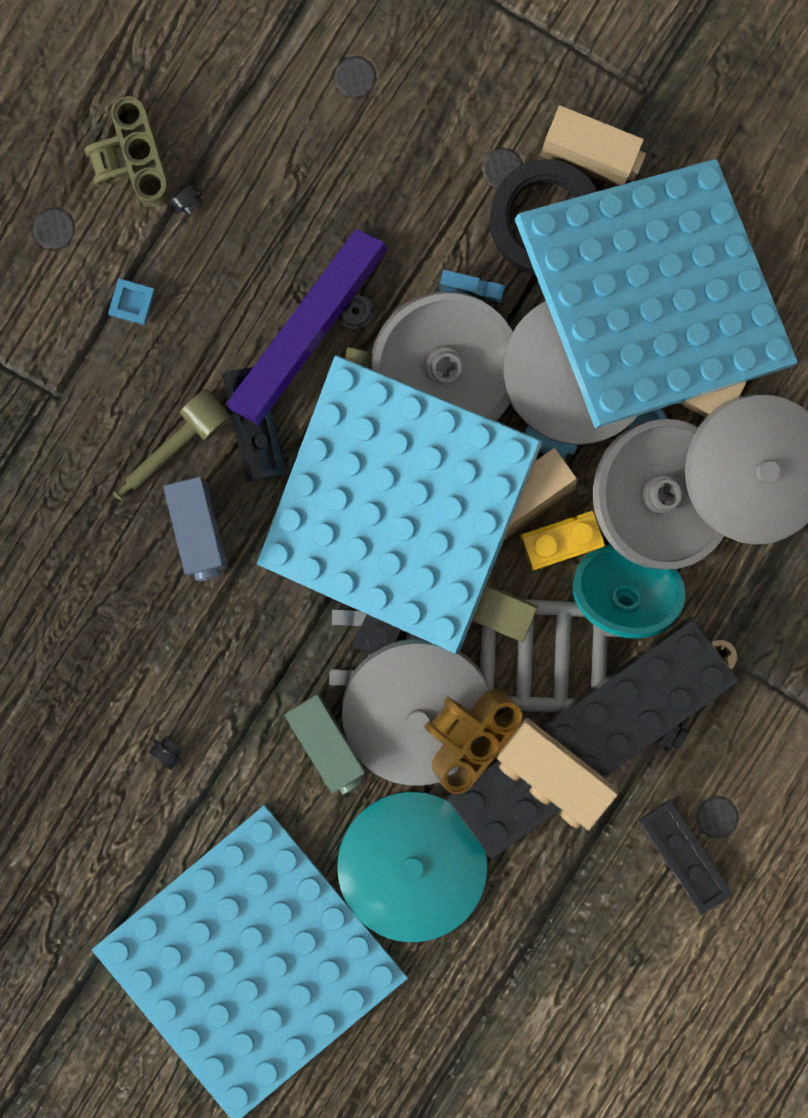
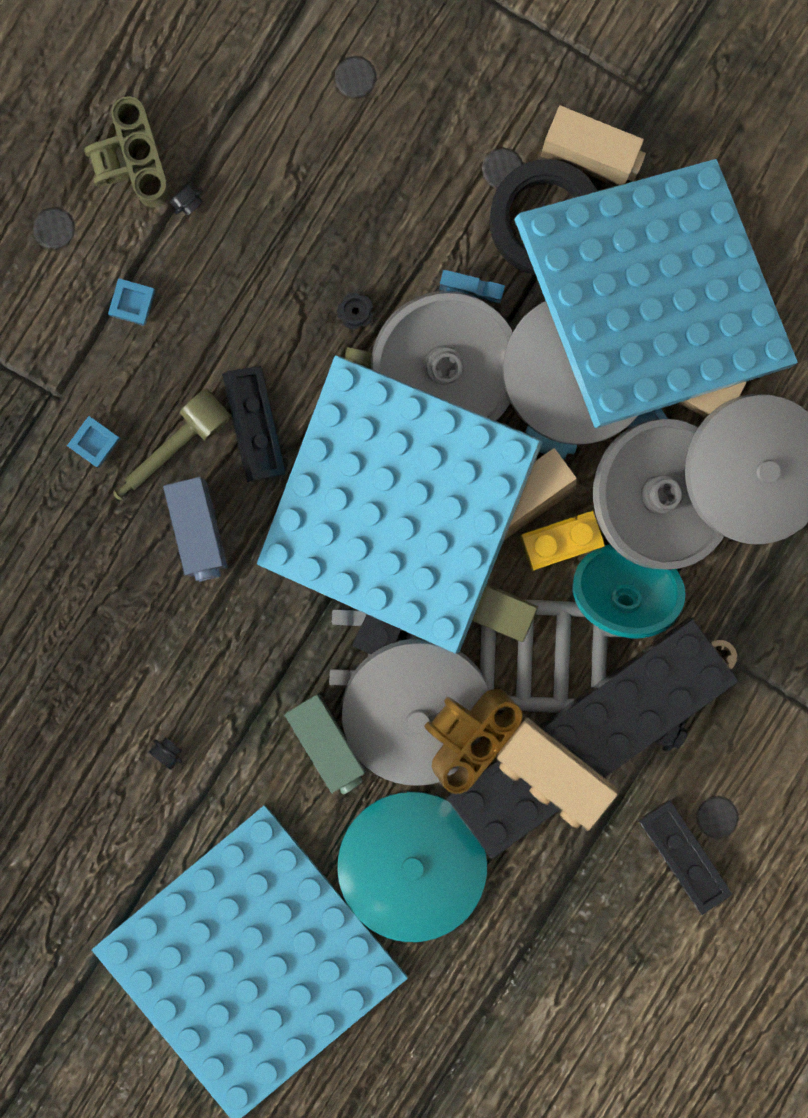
(93, 442): none -> dark azure plate
(307, 326): dark purple tile -> none

